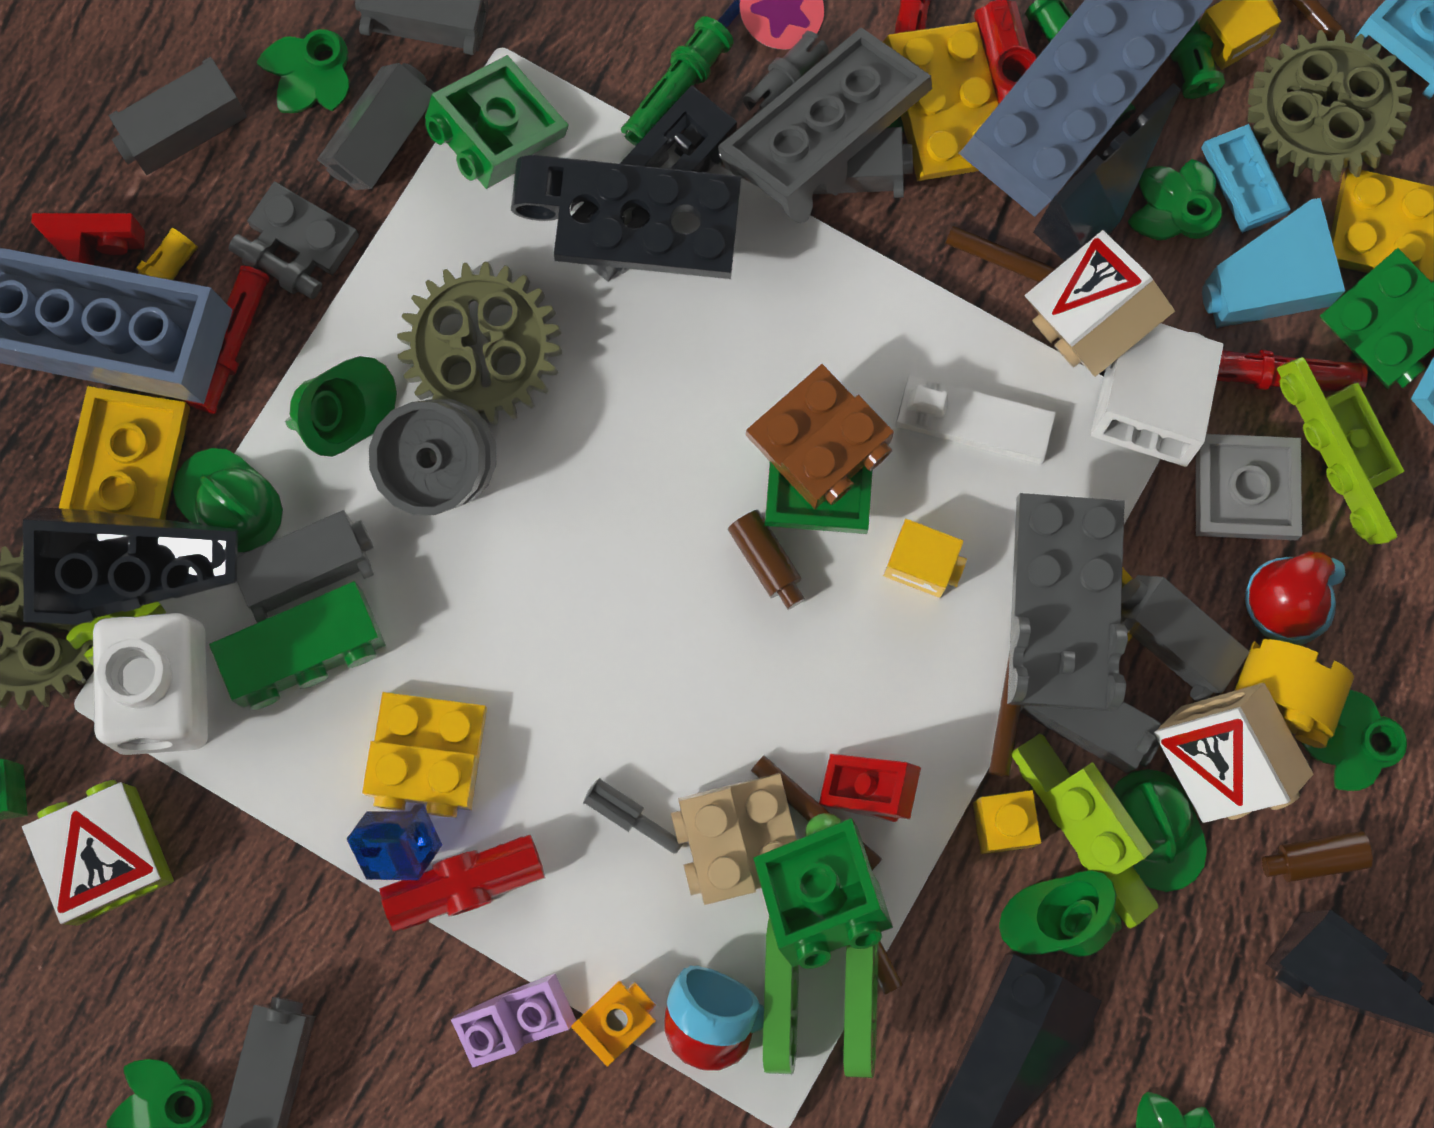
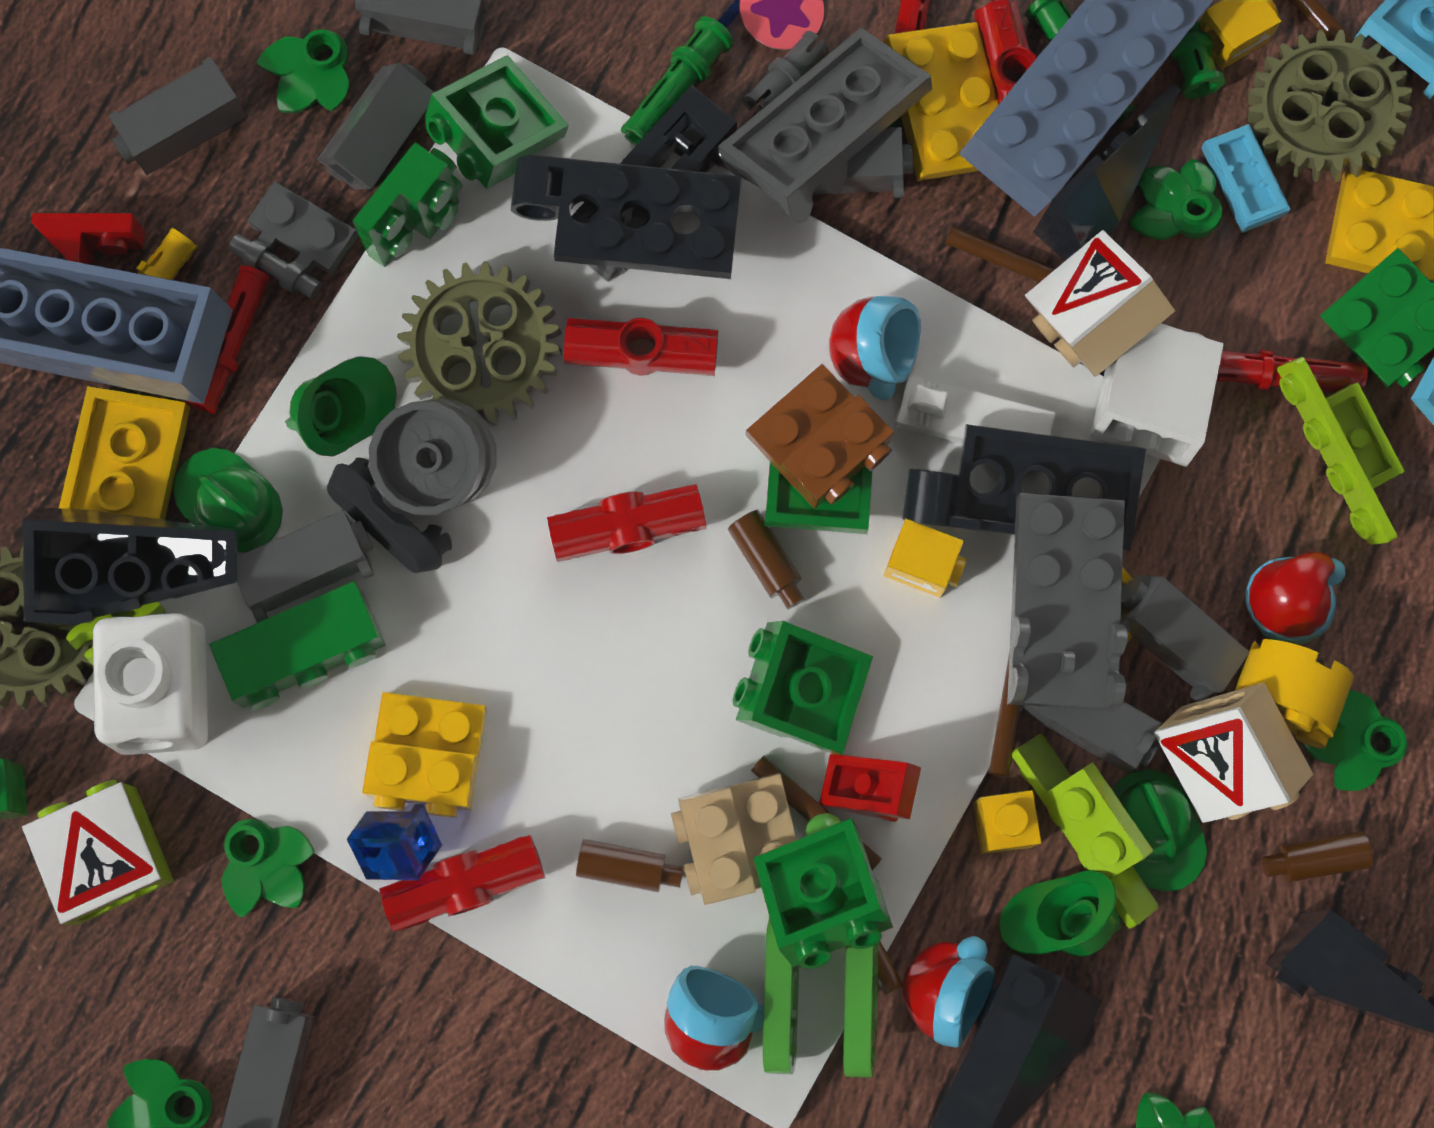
(267, 873): none -> green plate
(353, 491): none -> black piece
(413, 196): none -> green plate
(513, 1019): lavender slope -> none
(595, 1030): light orange brick -> none
(607, 345): none -> red piece
(626, 522): none -> red piece
(626, 866): none -> reddish brown cylinder
(627, 814): dark grey axle -> none
(802, 686): none -> green plate
(876, 343): none -> medium azure piece
(948, 989): none -> piece
(953, 502): none -> black hinge
(1249, 487): light grey plate -> none
(1278, 272): medium azure slope -> none

